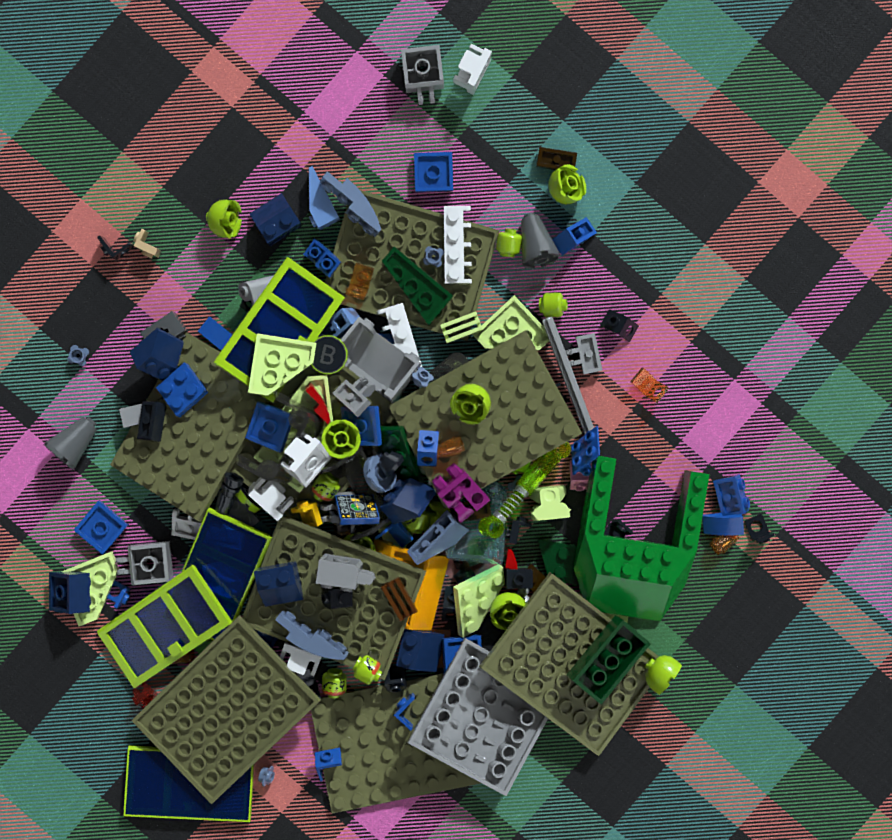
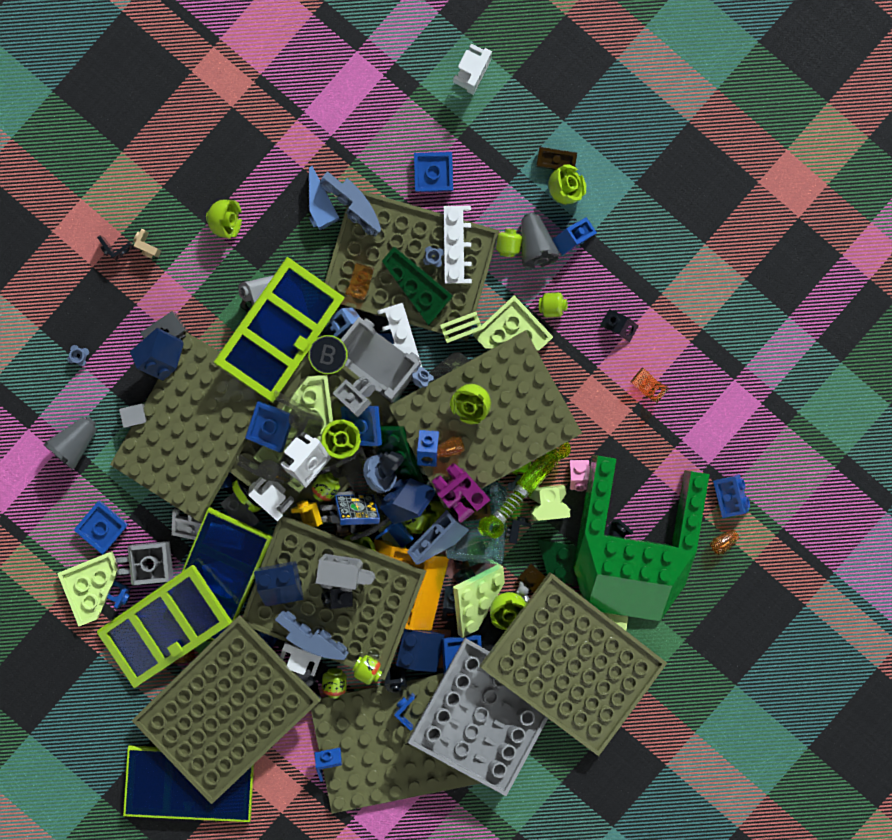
(69, 592): dark blue slope -> none
(145, 697): clear red tile -> none
(151, 421): black slope -> none
(182, 389): blue plate -> none
(215, 333): blue slope -> none
(226, 496): black axle -> none
(266, 775): sand blue plate -> none
(275, 219): dark blue slope -> none
(277, 362): yellowish green plate -> none
(320, 408): red slope -> none
(322, 258): blue slope -> none
(407, 613): reddish brown tile -> none
(423, 81): light grey hinge -> none
(510, 561): red slope -> none
(518, 578): black bracket -> none
(567, 374): light grey axle -> none
(585, 451): blue hinge -> none
(588, 354): light grey hinge -> none
(608, 659): dark green brick -> none
(661, 672): lime cylinder -> none
(723, 525): blue slope -> none
(761, 536): black bracket -> none

